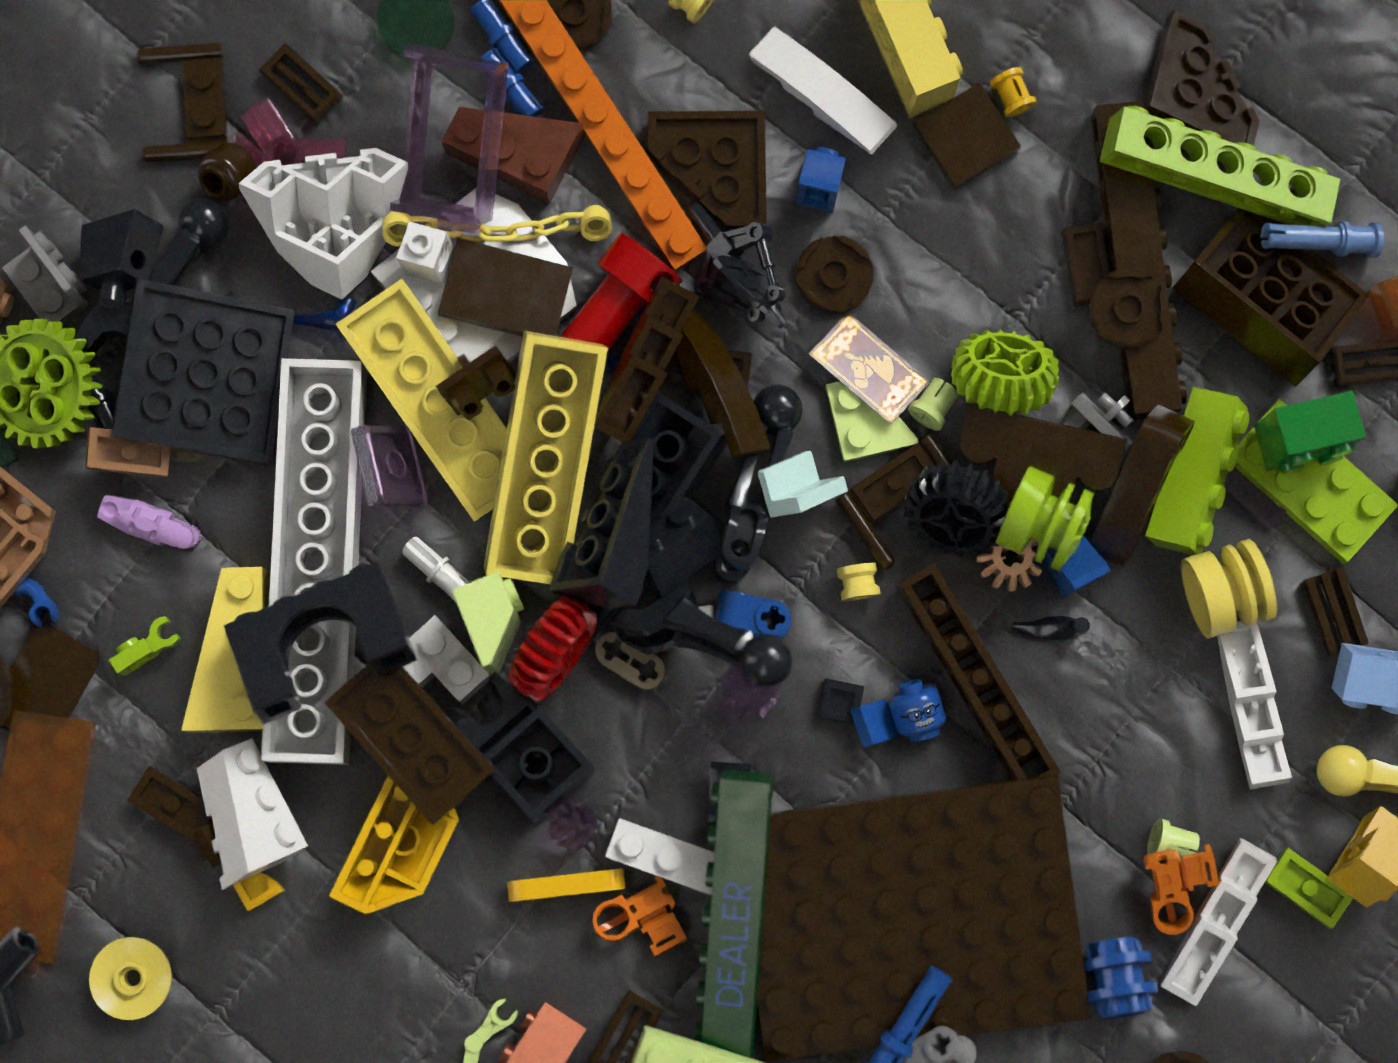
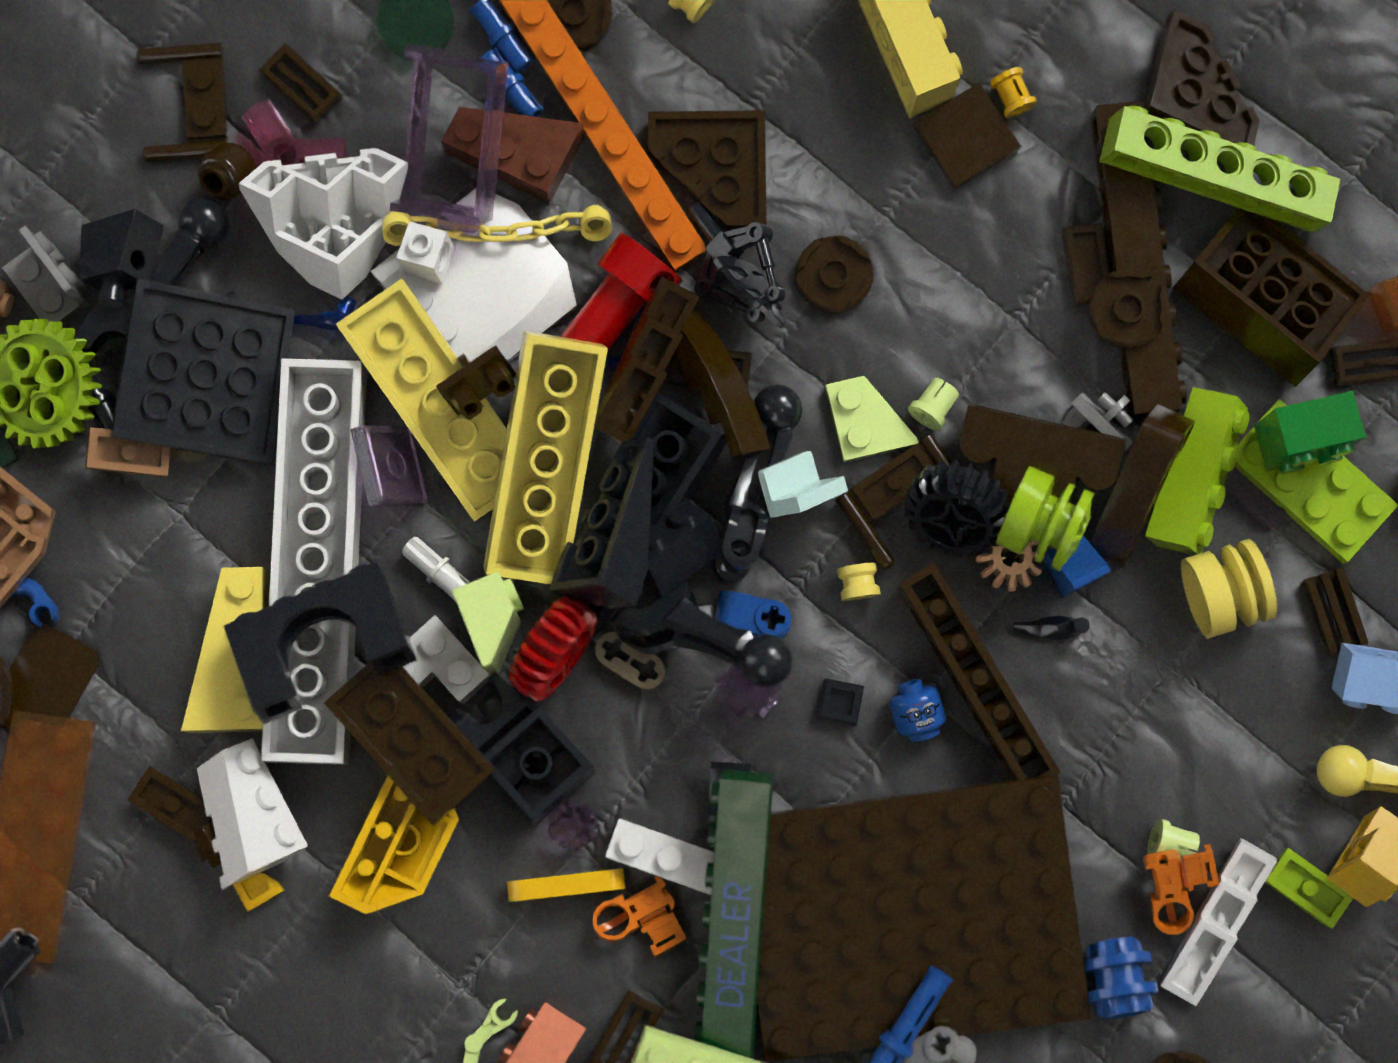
(110, 983): light yellow dish -> none
(136, 653): lime plate -> none
(148, 522): lavender hinge -> none
(504, 290): dark brown tile -> none
(820, 179): blue slope -> none
(823, 90): white slope -> none
(869, 368): sticker -> none
(874, 723): blue tile -> none
(1005, 372): lime gear -> none
(1253, 706): white slope -> none
(1339, 239): medium blue pin -> none

